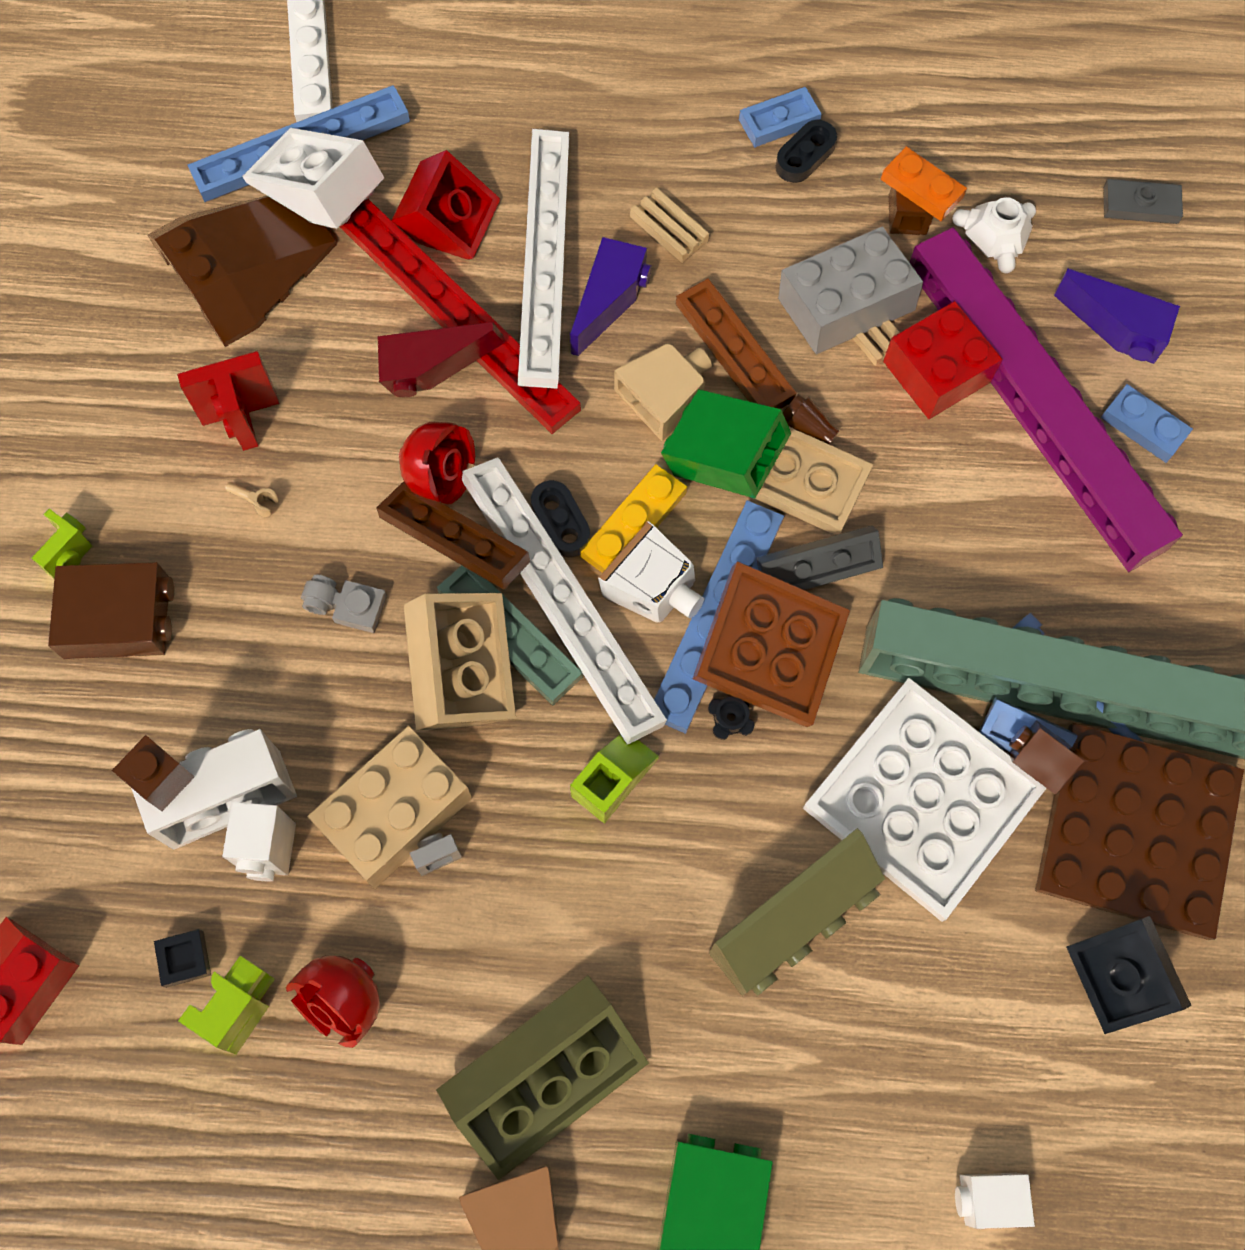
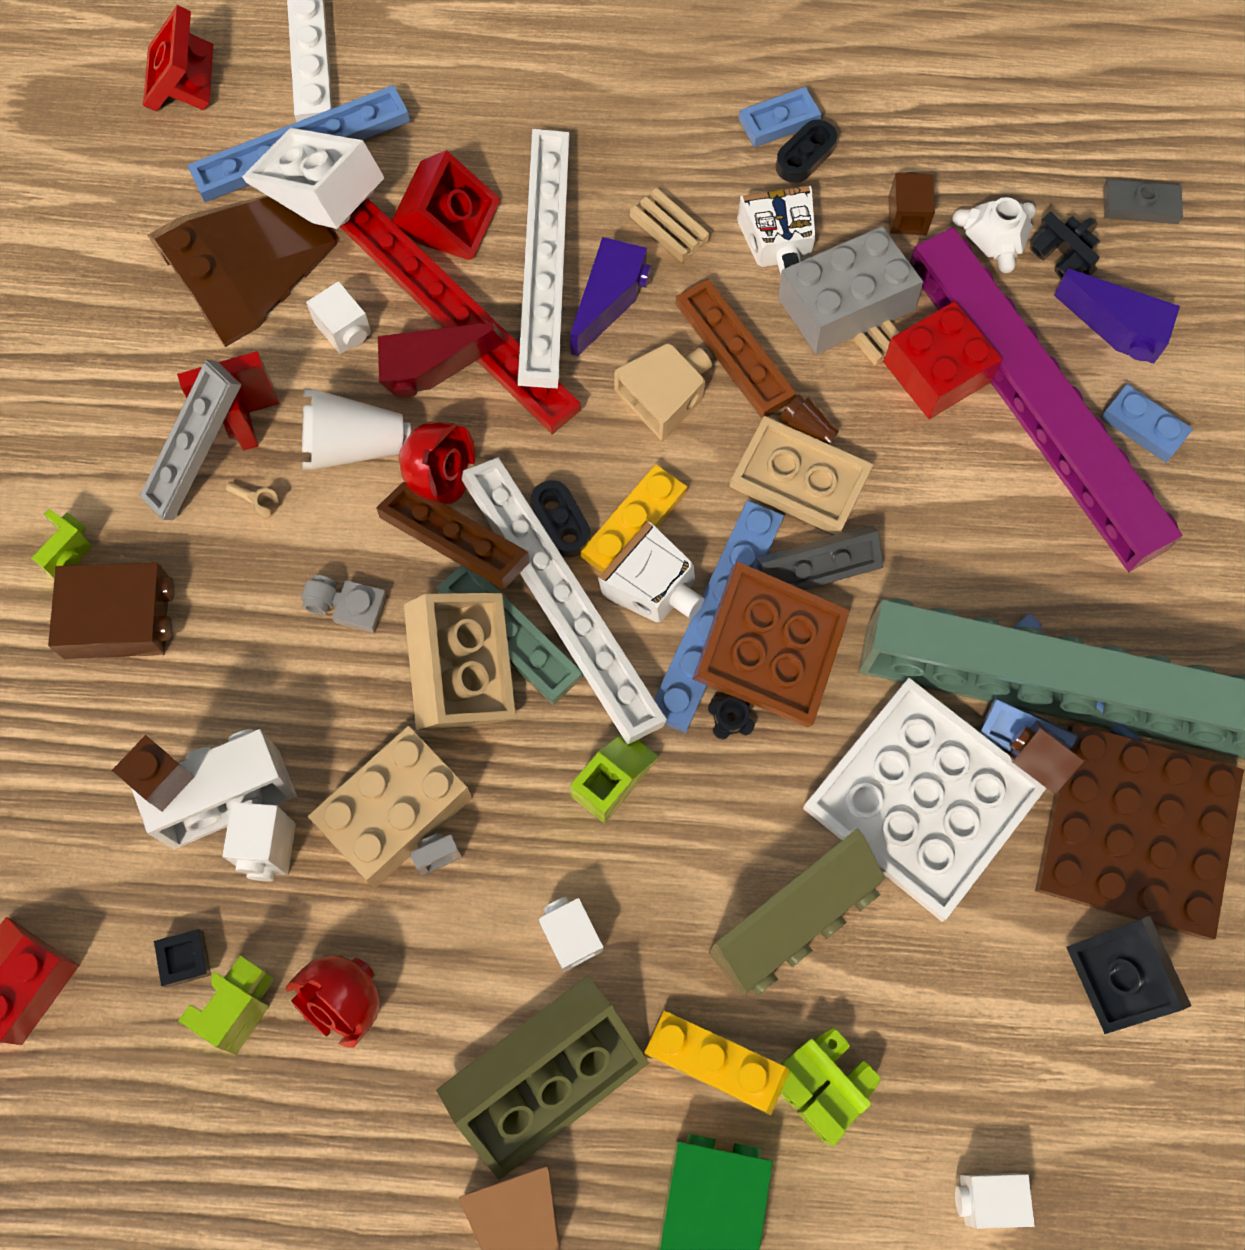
(178, 64): none -> red bracket
(190, 439): none -> light grey tile
(339, 318): none -> white brick
(348, 431): none -> white cone
(570, 933): none -> white brick
(717, 1062): none -> yellow plate
(726, 443): green brick -> none
(778, 226): none -> white torso
(840, 1098): none -> lime hips
(923, 183): orange plate -> none
(1071, 239): none -> black hips

